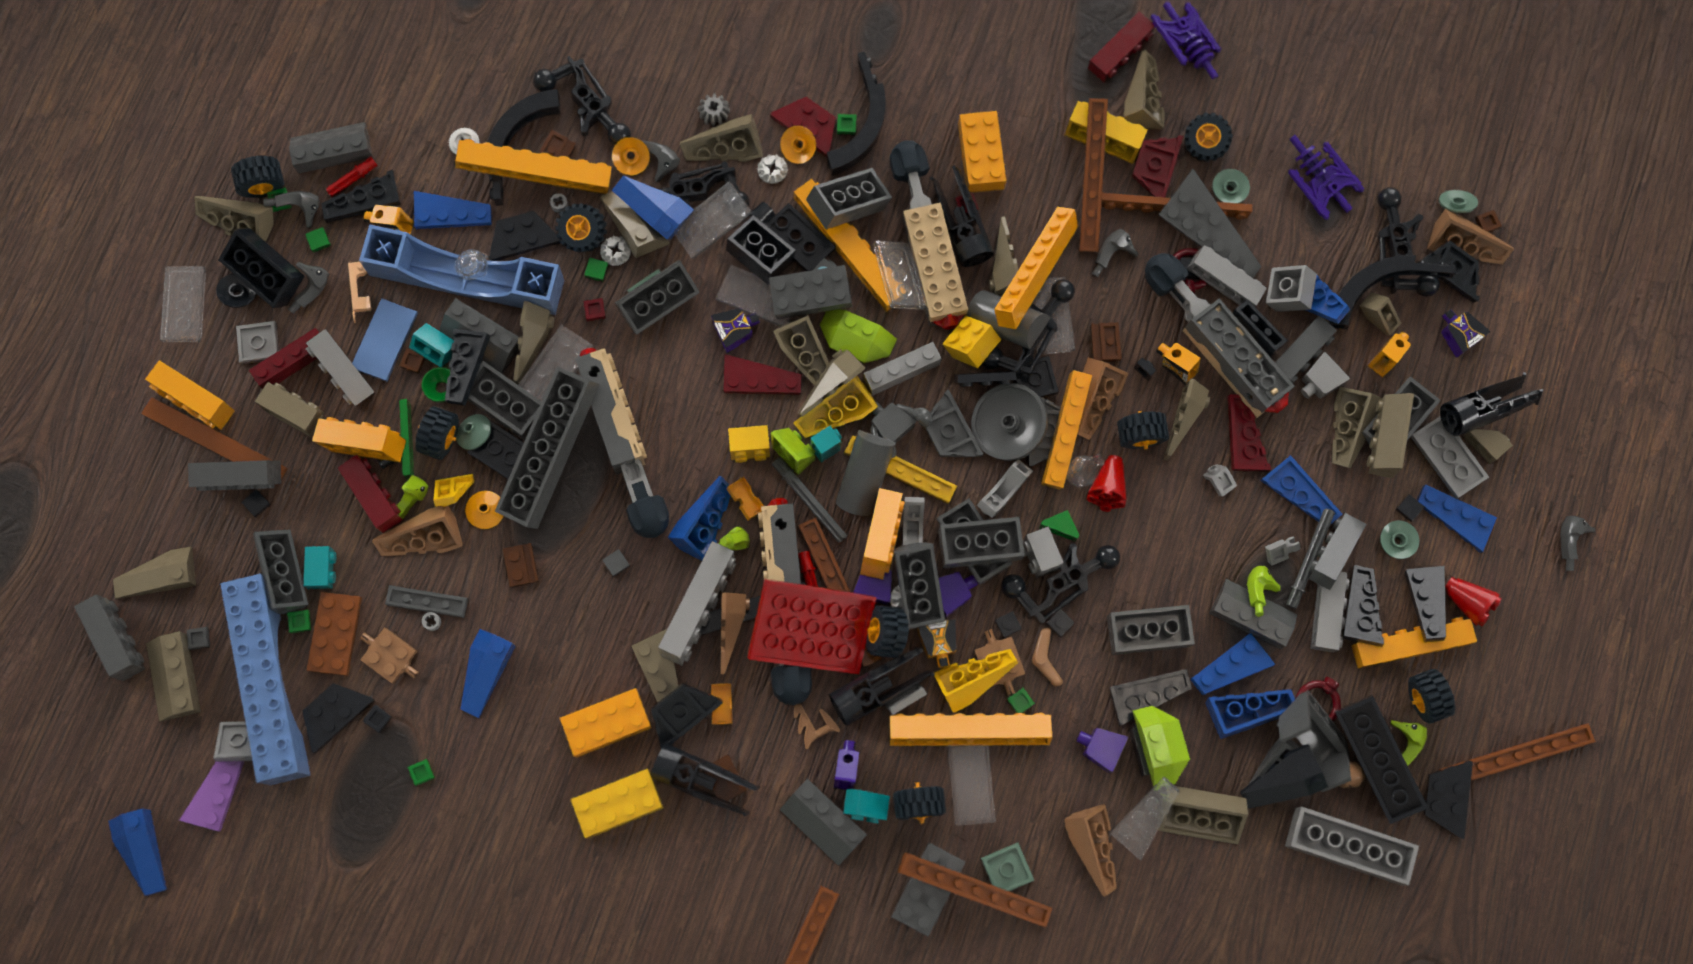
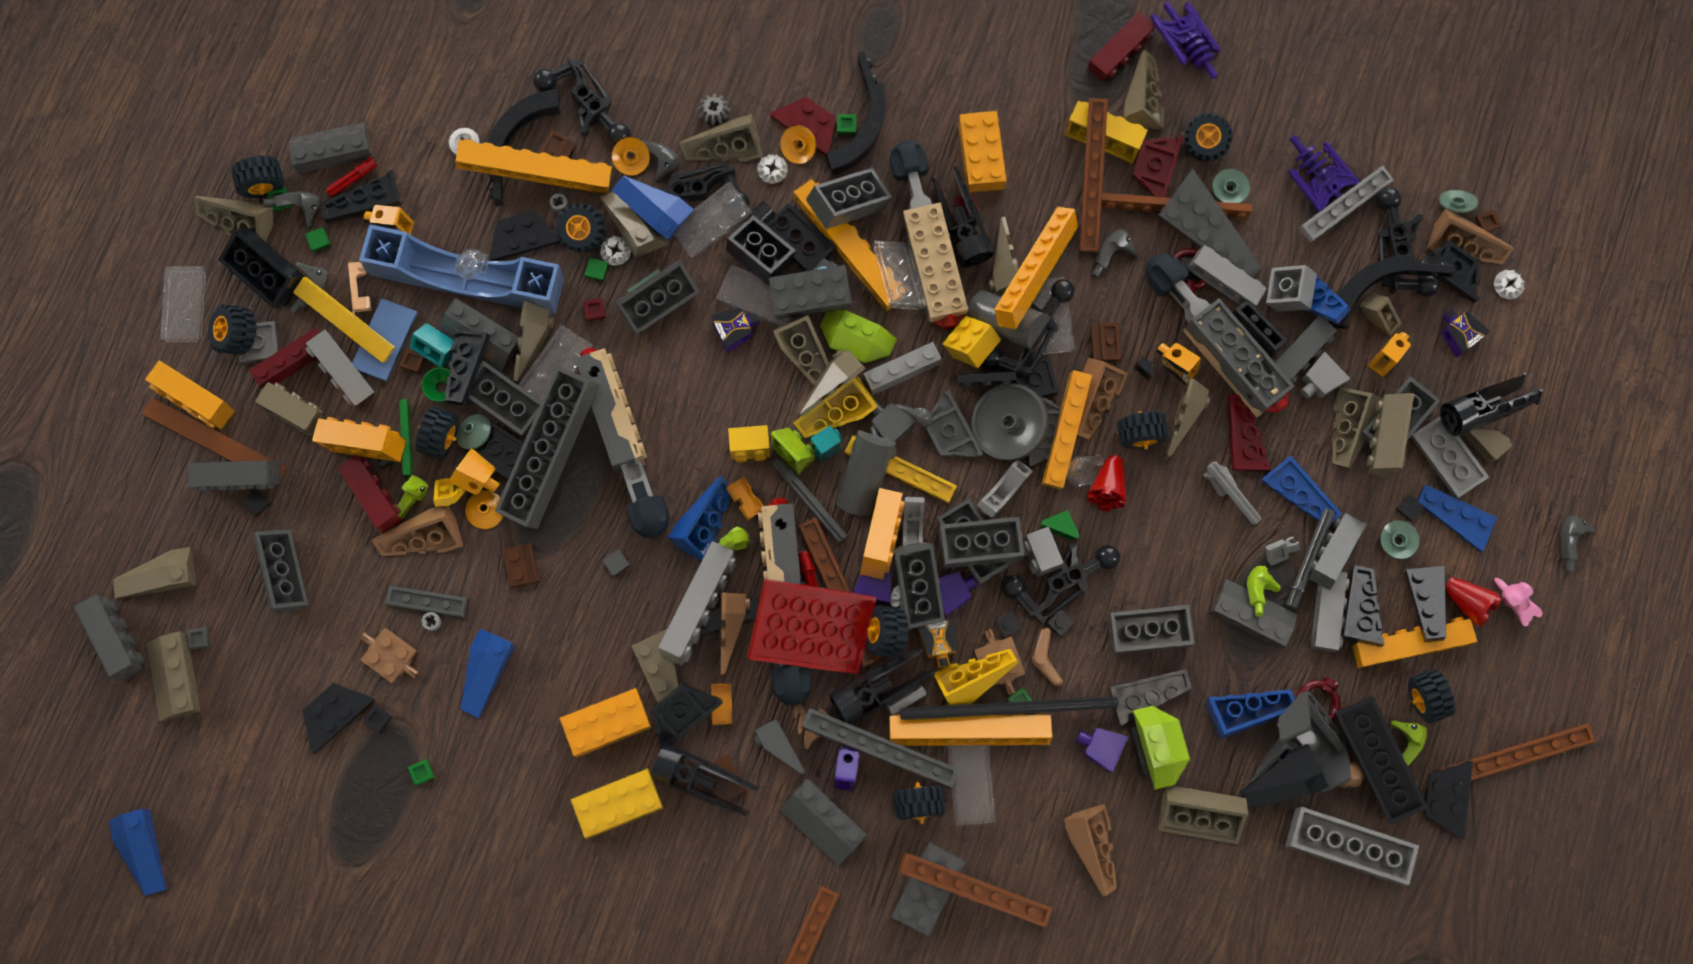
(214, 796): medium lavender wing -> none
(228, 286): black dish -> none
(232, 329): none -> black wheel
(232, 742): light grey tile -> none
(272, 731): medium blue arch -> none
(299, 621): green plate -> none
(319, 567): teal brick -> none
(334, 634): dark orange plate -> none
(344, 319): none -> yellow tile
(444, 212): blue wing -> none
(474, 474): none -> light orange torso
(756, 378): dark red wing -> none
(776, 743): none -> dark grey slope
(866, 805): teal brick -> none
(880, 748): none -> dark grey plate
(1007, 868): sand green tile -> none
(1009, 708): none -> black axle
(1144, 820): clear wing -> none
(1234, 493): none -> light grey axle
(1235, 664): blue wing -> none
(1346, 203): none -> light grey tile
(1509, 292): none -> white gear
(1518, 599): none -> bright pink animal

